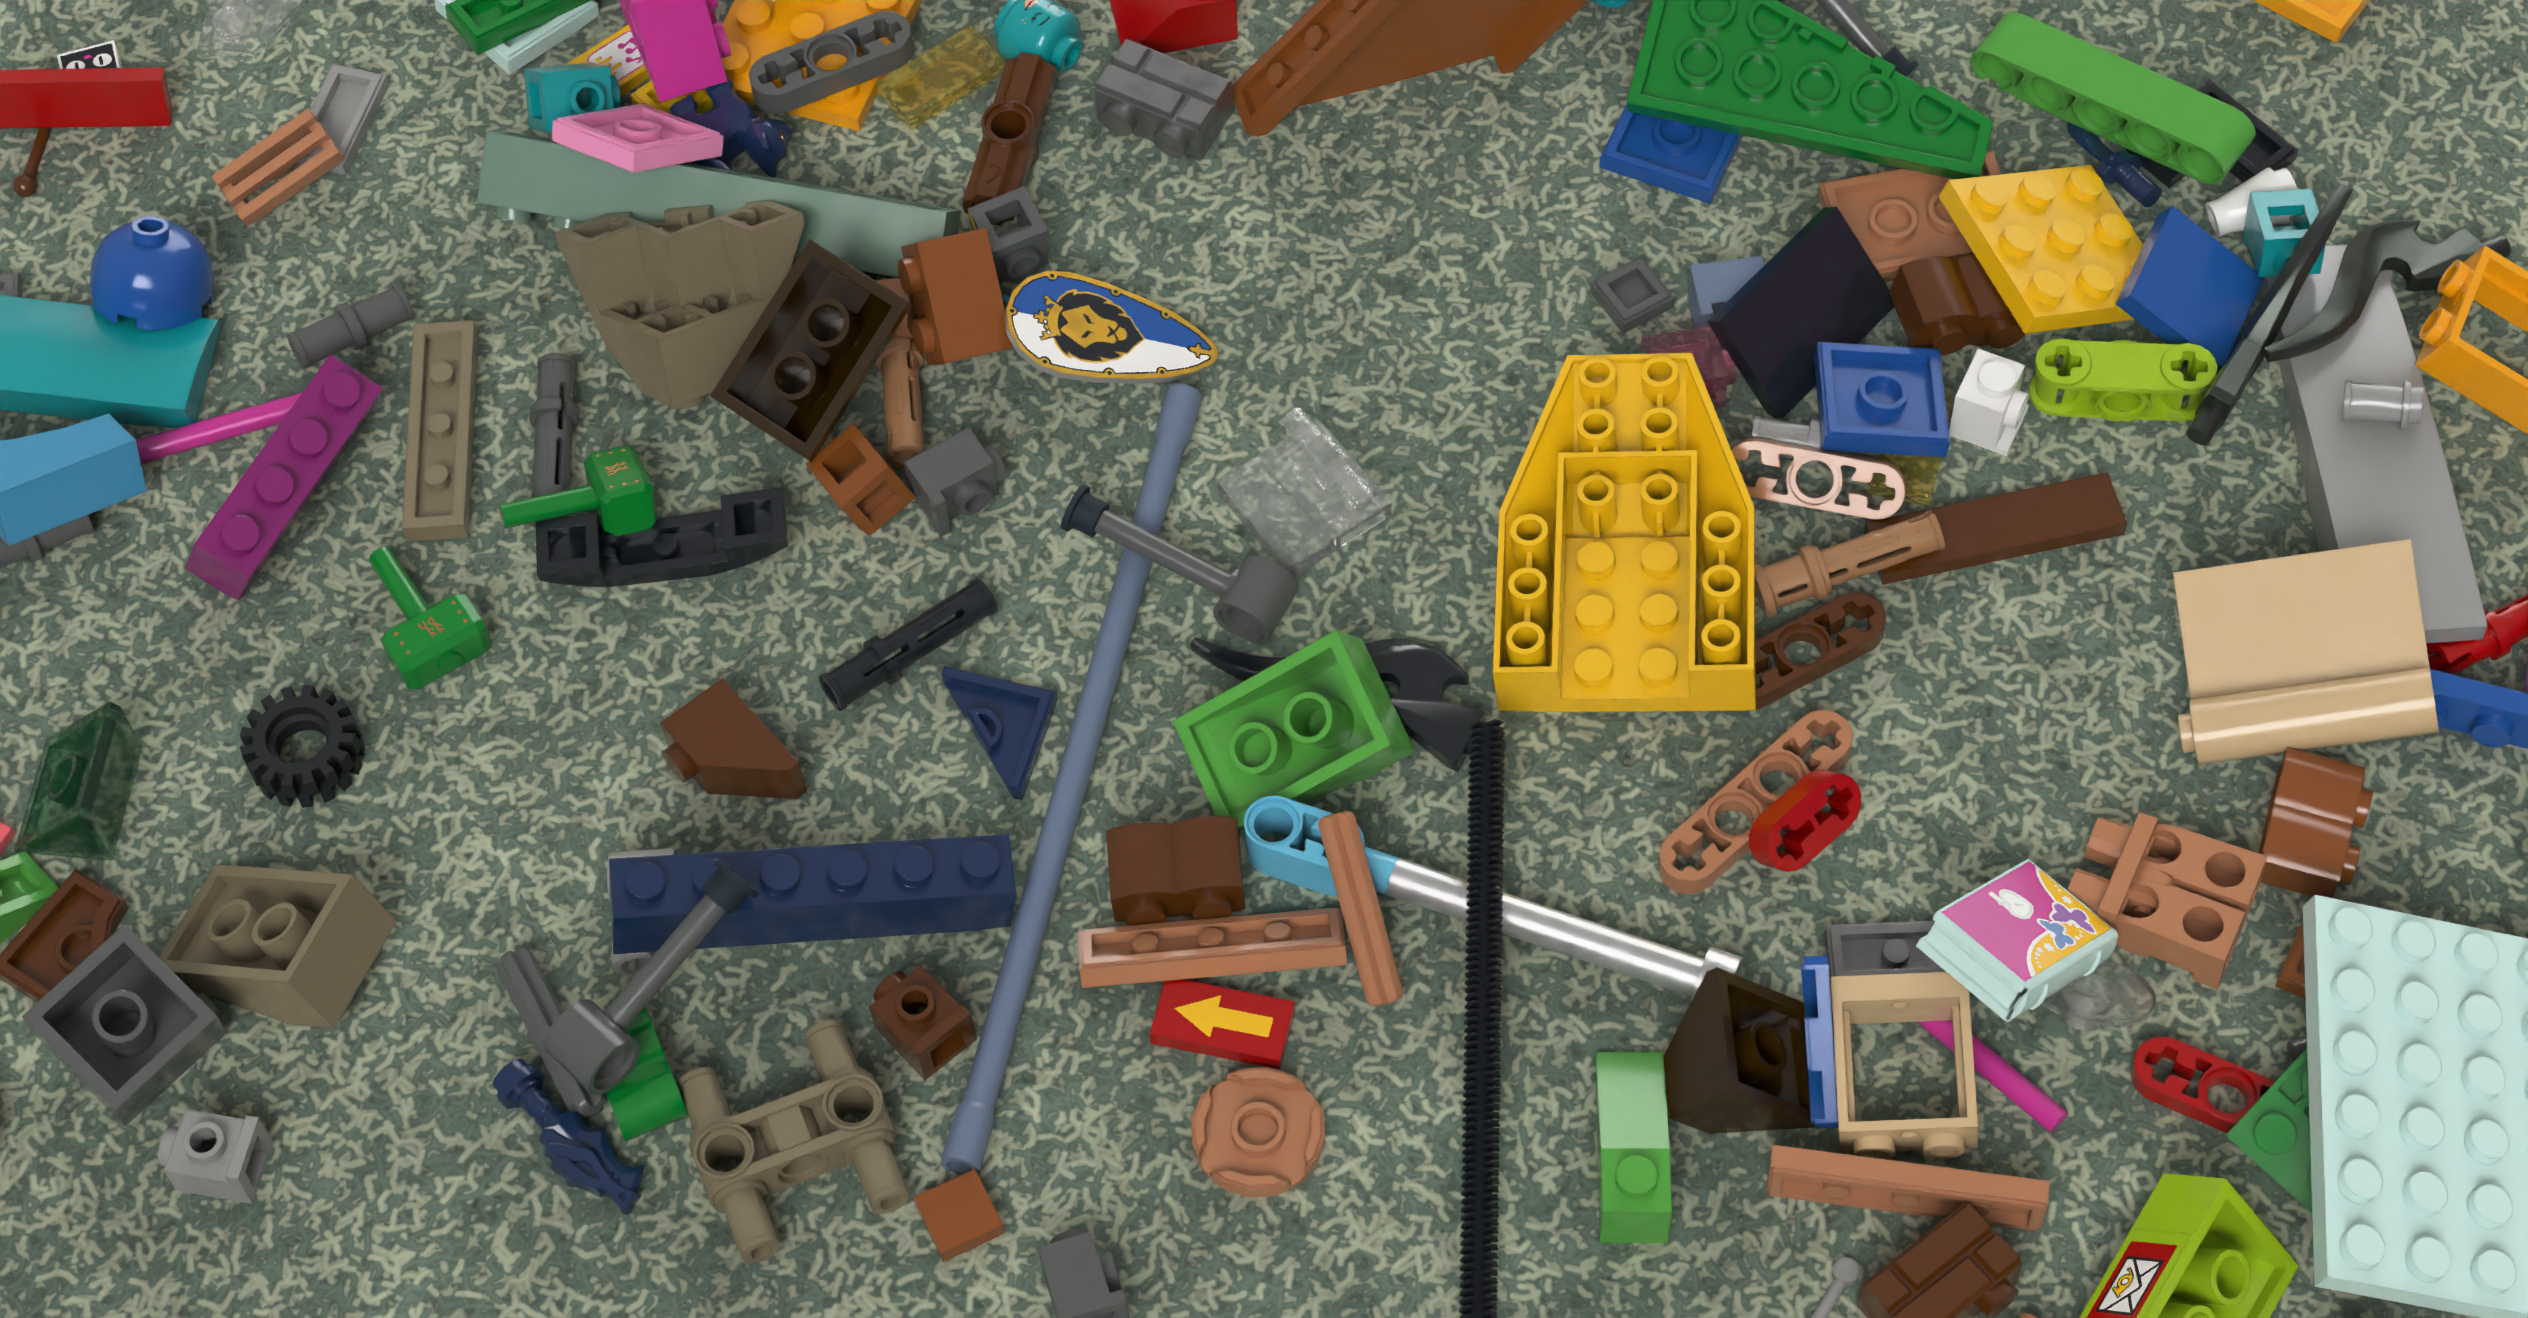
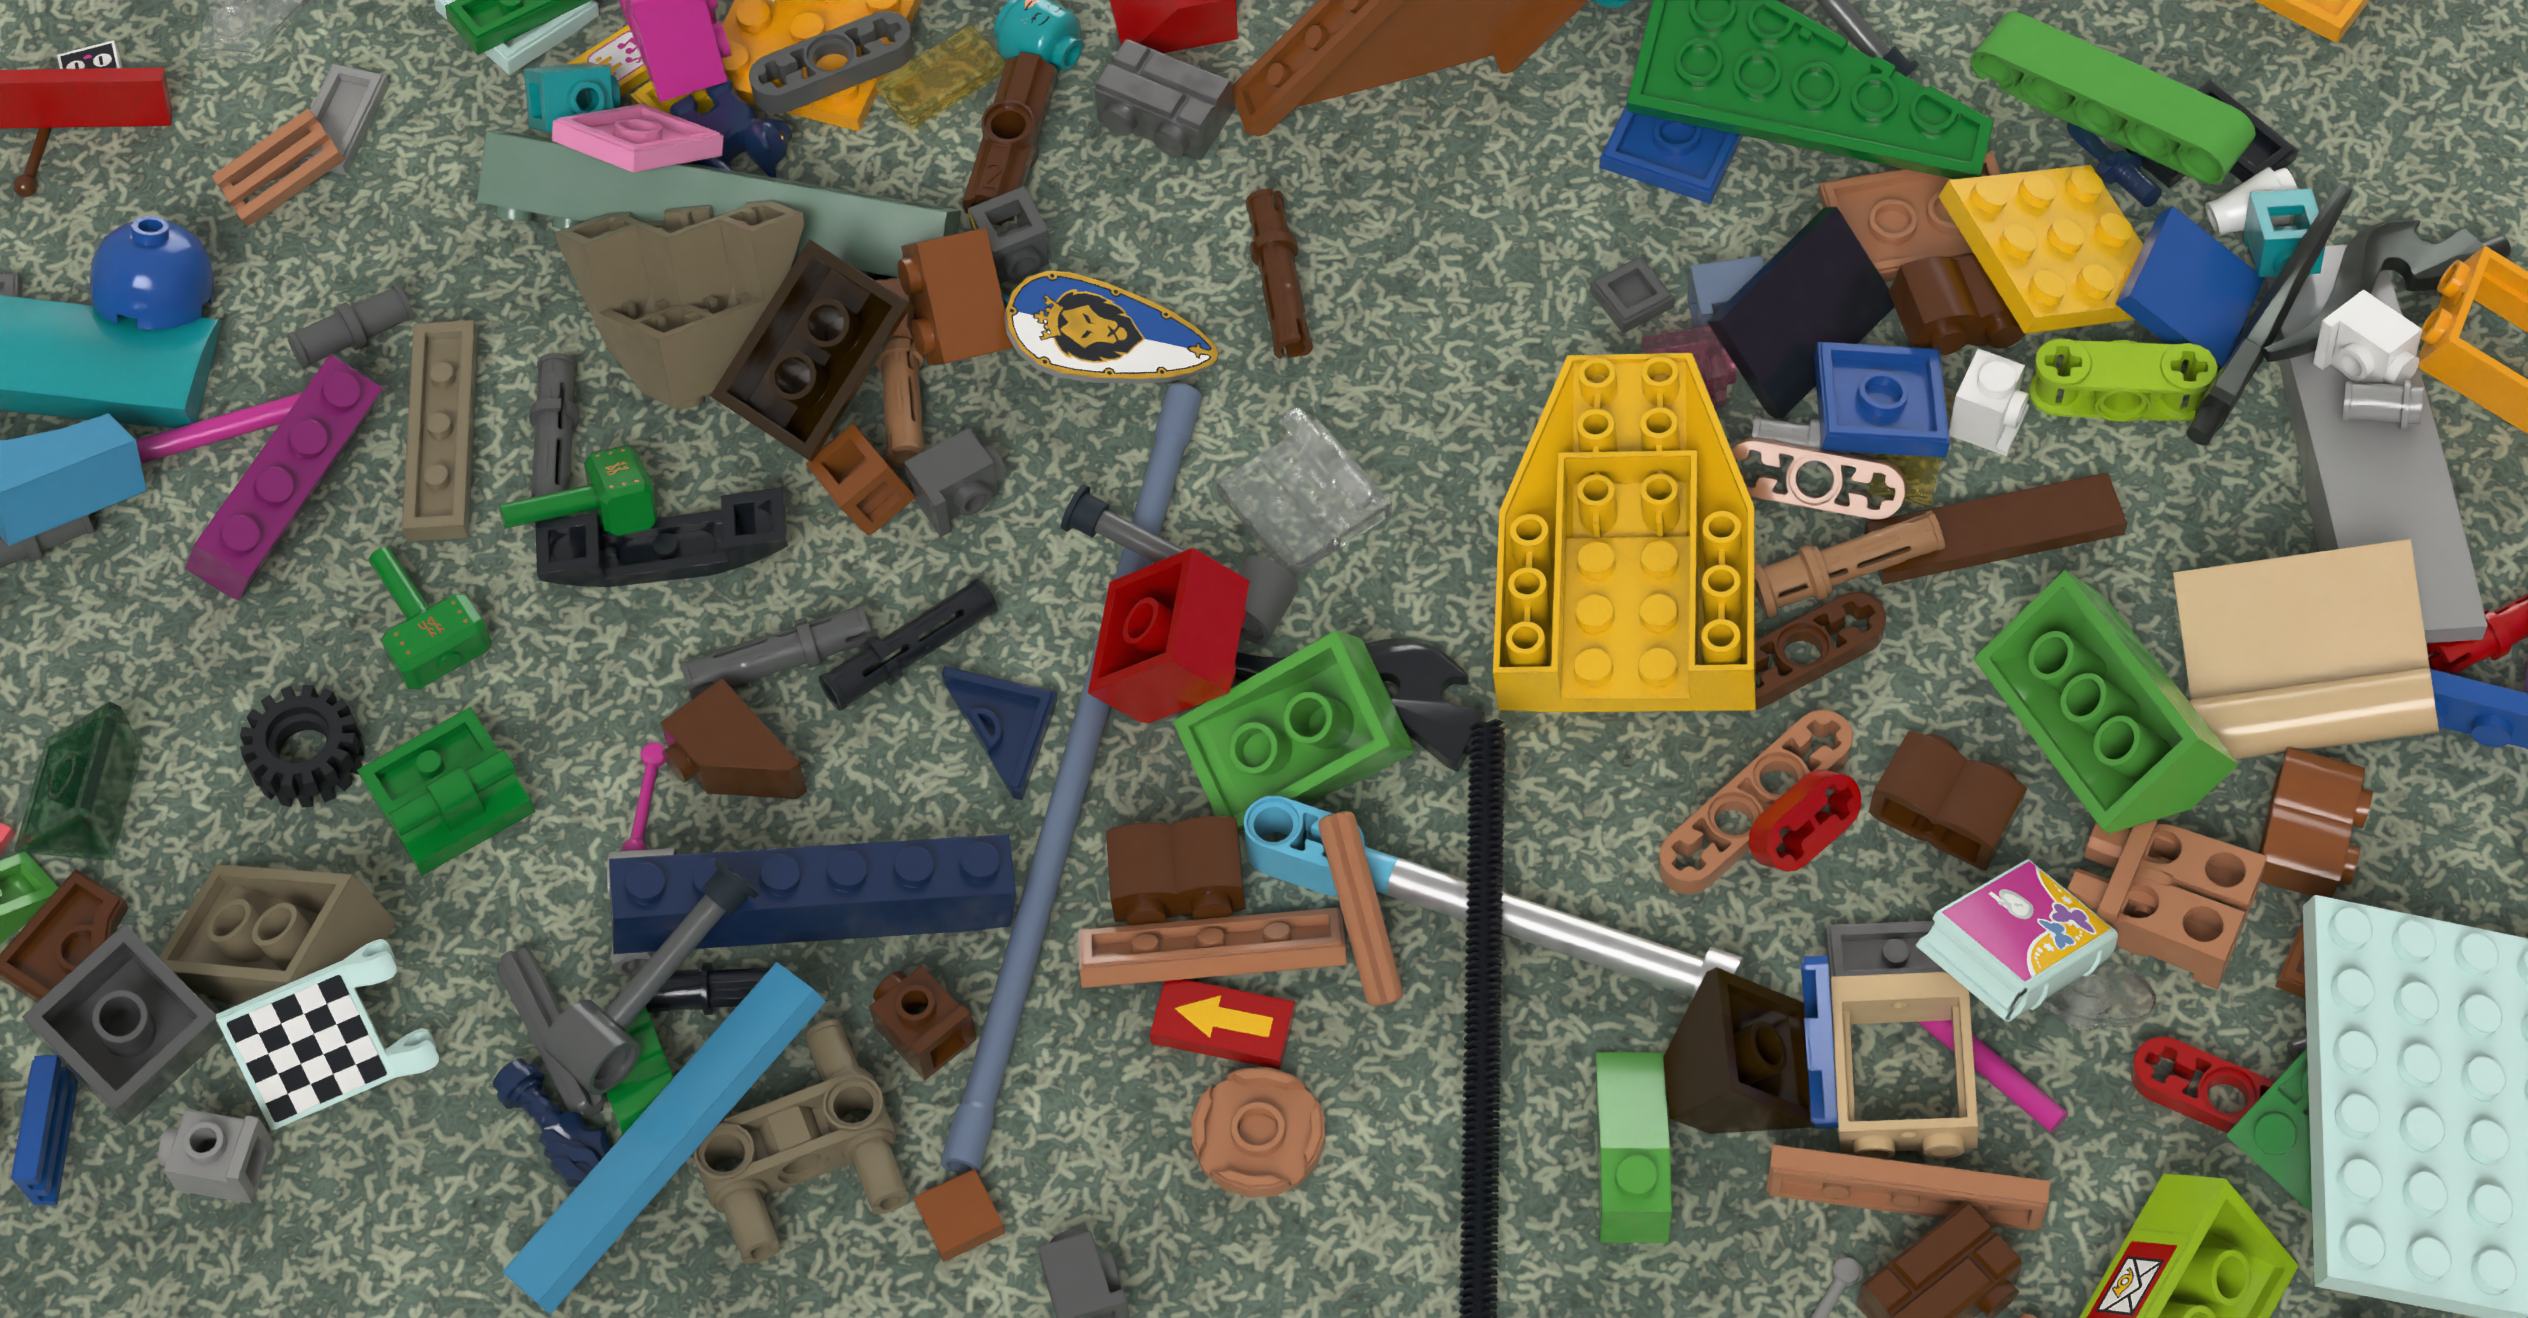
(44, 1130): none -> blue tile
(316, 1041): none -> flag
(446, 790): none -> green plate
(652, 759): none -> dark pink hinge
(663, 1137): none -> dark azure tile
(705, 989): none -> black axle
(789, 648): none -> dark grey pin
(1169, 636): none -> red brick
(1274, 254): none -> reddish brown pin
(1947, 799): none -> reddish brown brick
(2103, 708): none -> bright green slope
(2369, 342): none -> white brick

